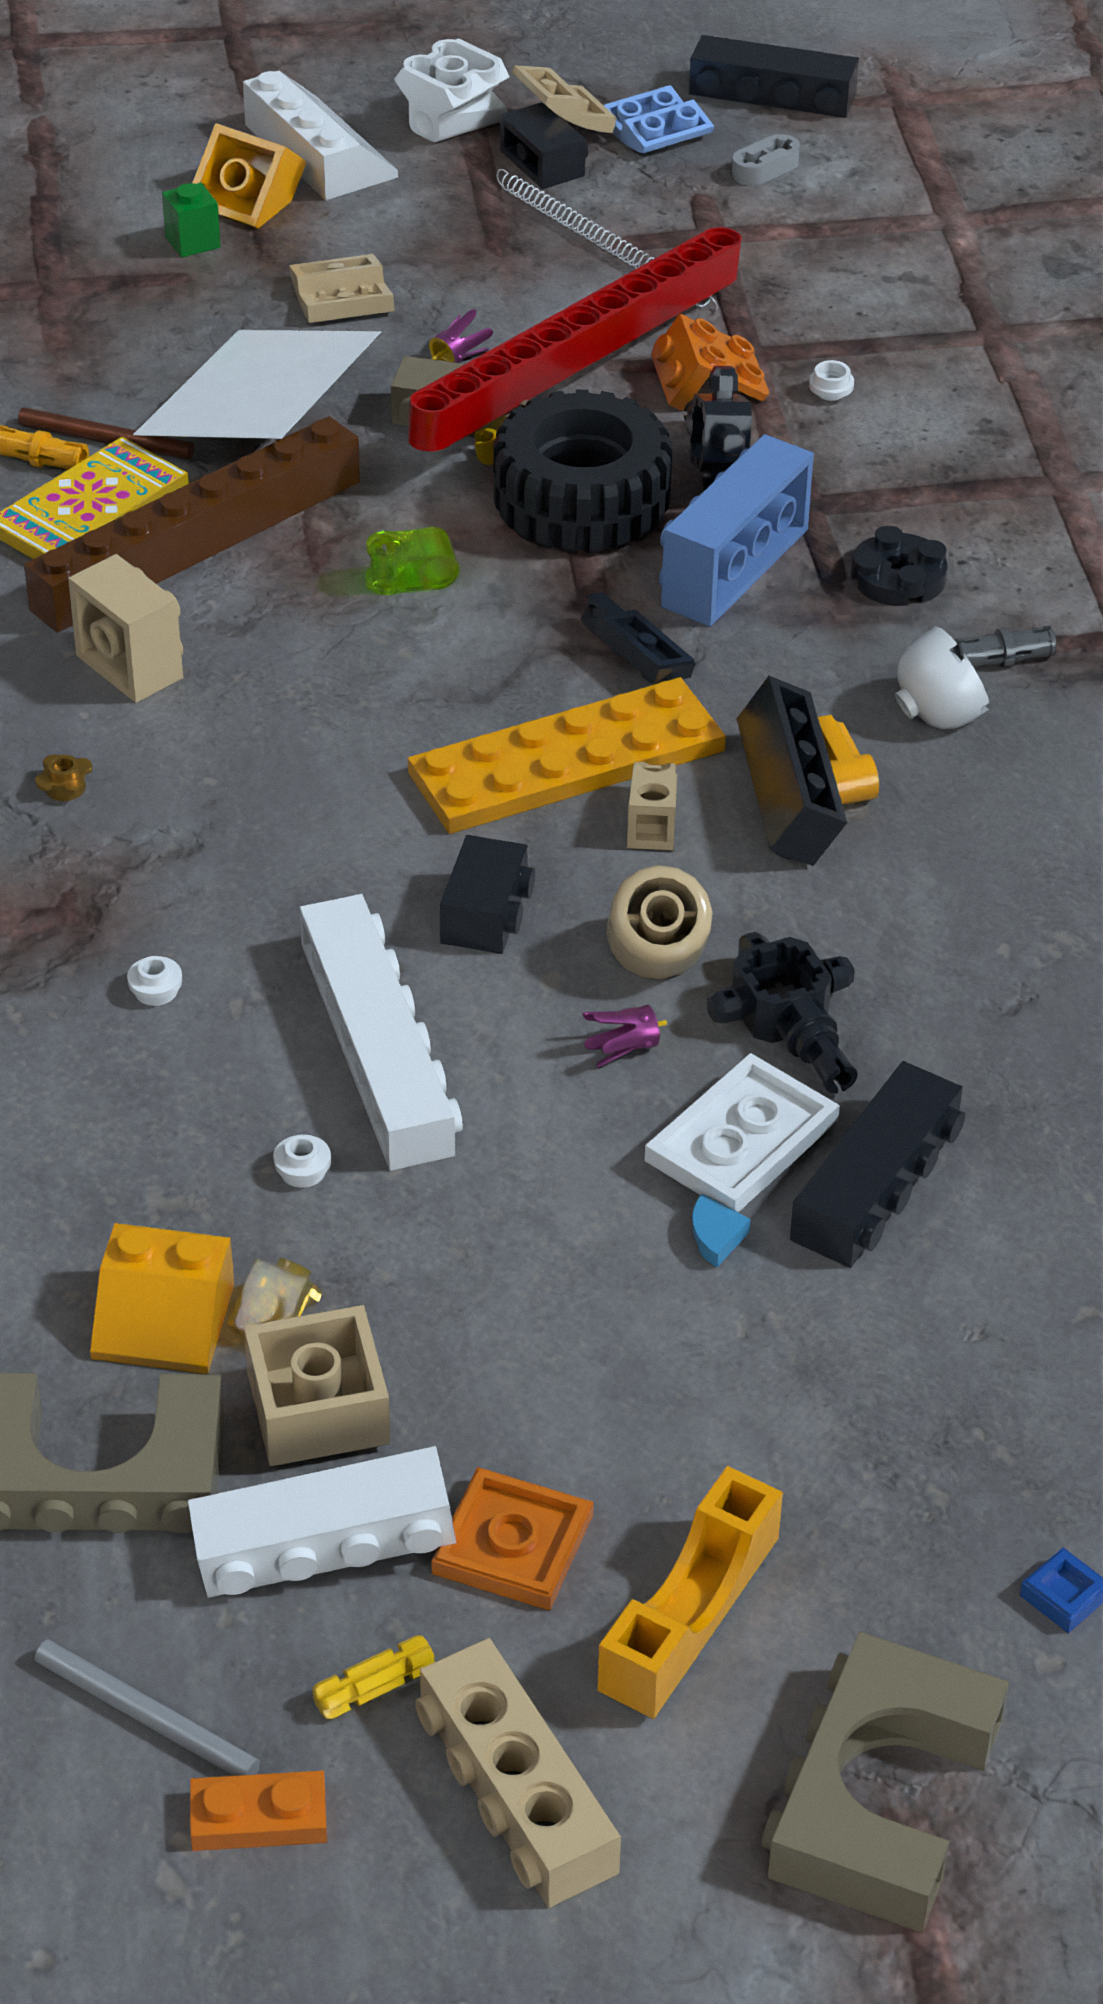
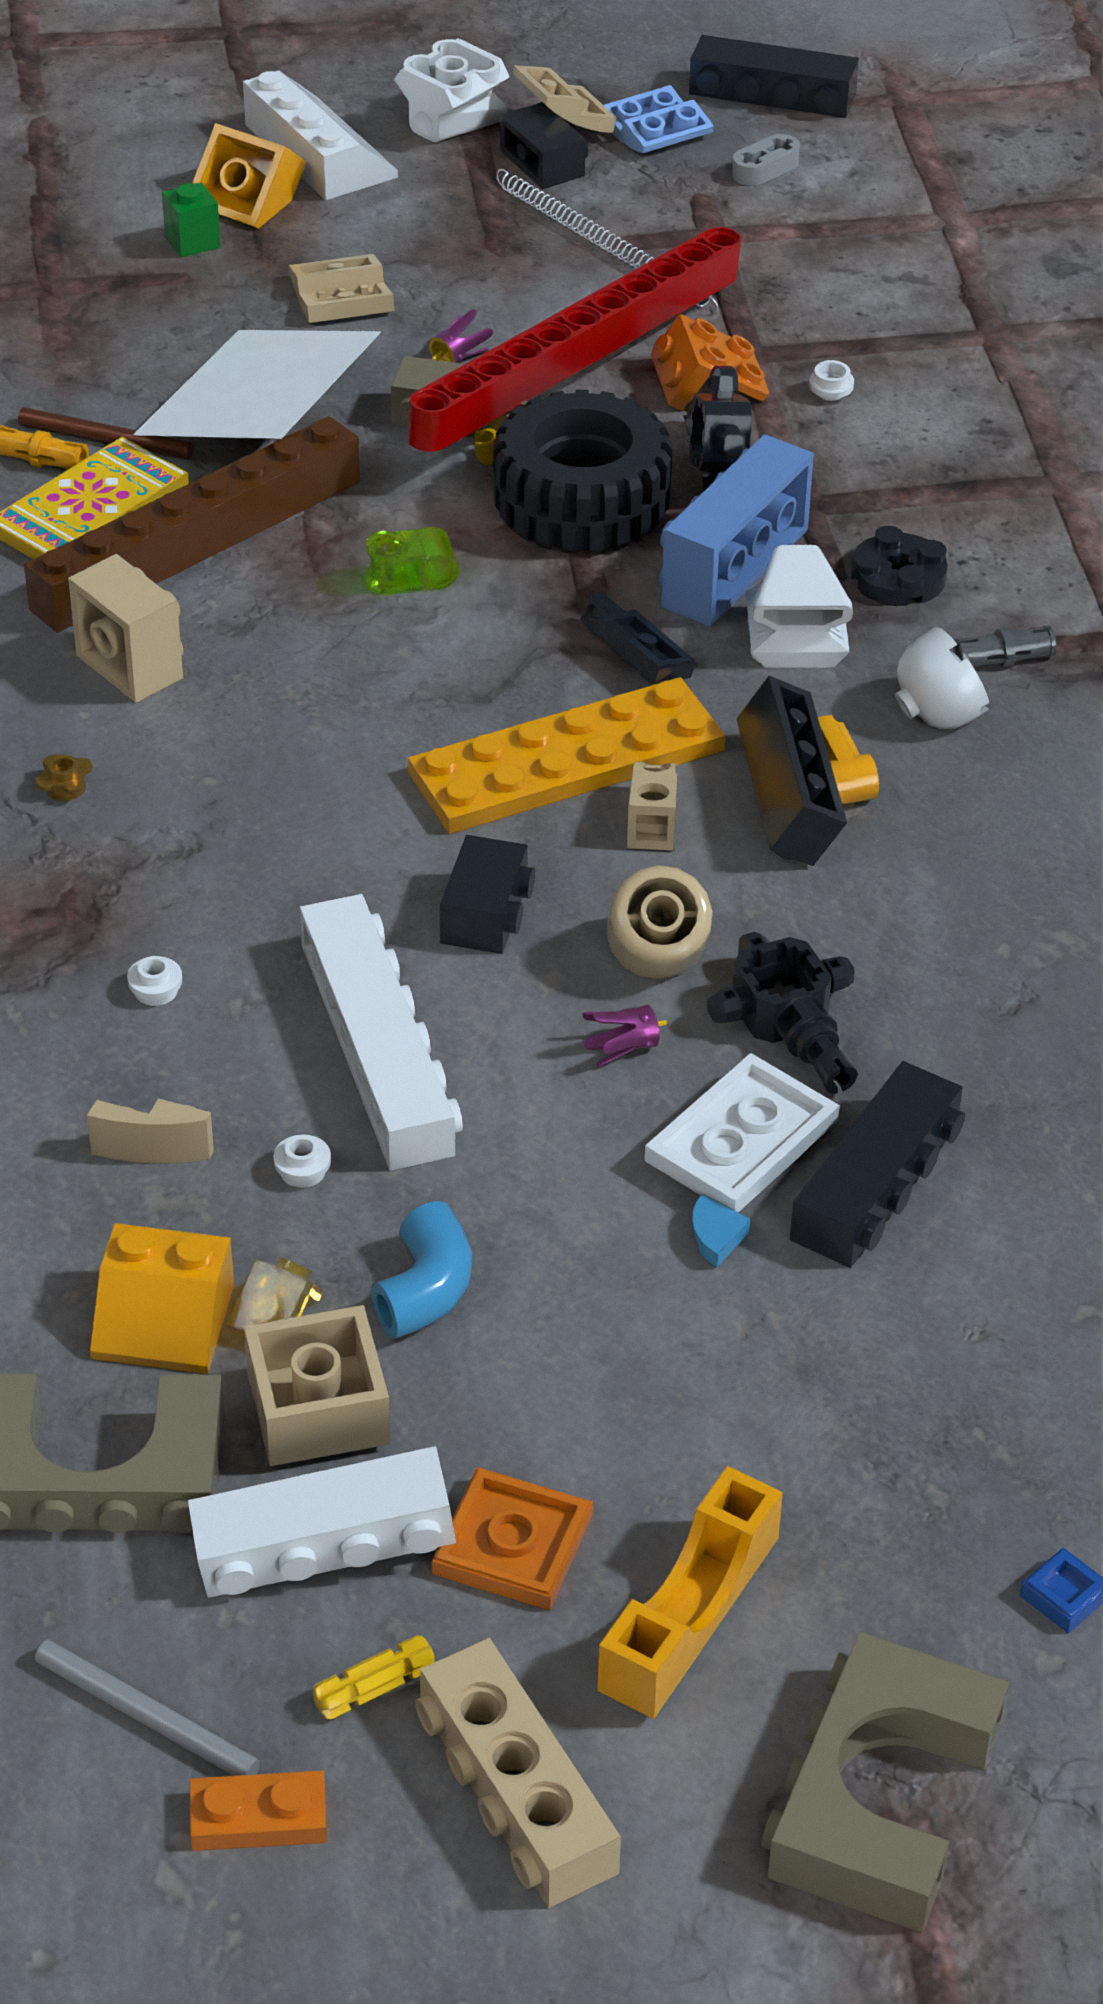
(163, 1136): none -> tan slope
(436, 1278): none -> dark azure cylinder
(798, 611): none -> white piece

